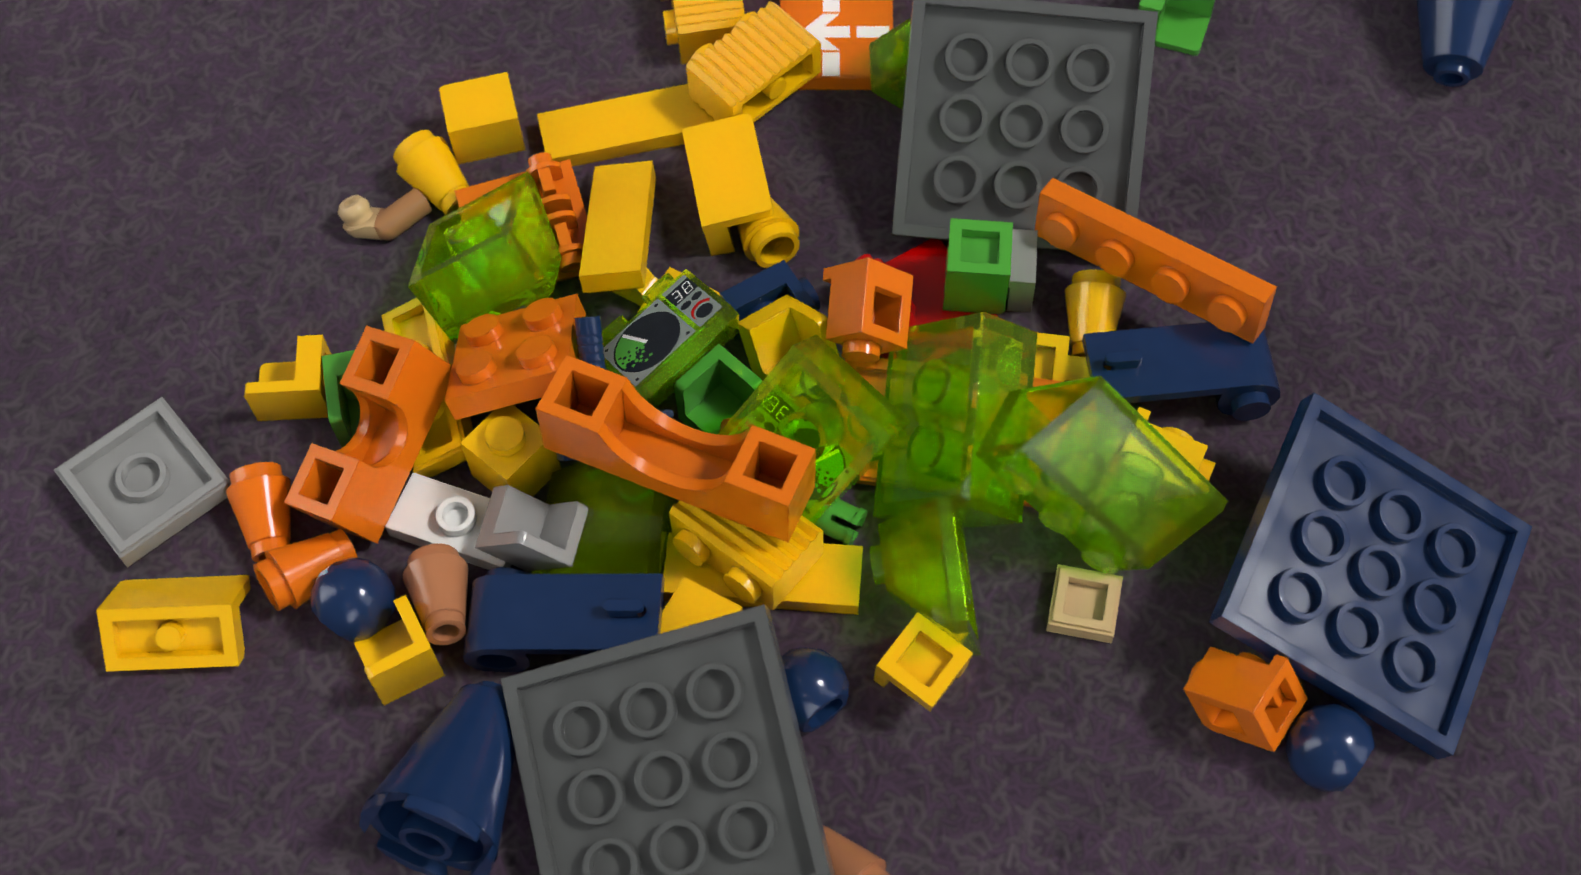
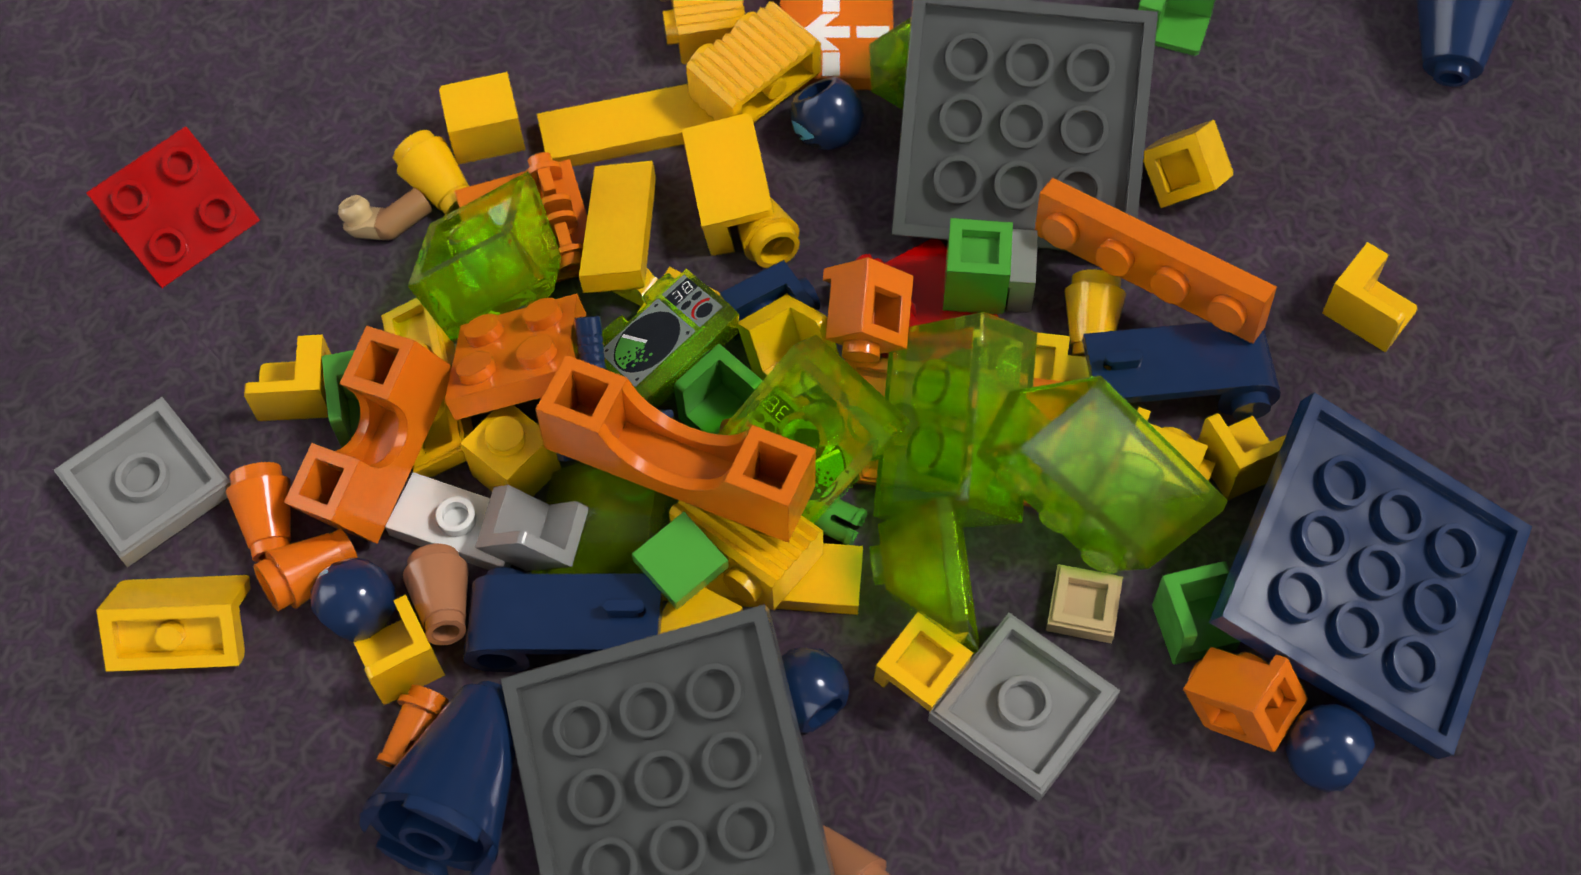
(173, 207): none -> red hinge
(417, 713): none -> orange pin
(680, 560): none -> bright green tile
(827, 114): none -> dark blue piece
(1023, 706): none -> light grey plate
(1184, 611): none -> bright green panel
(1187, 164): none -> yellow panel
(1240, 453): none -> yellow panel
(1367, 305): none -> yellow panel

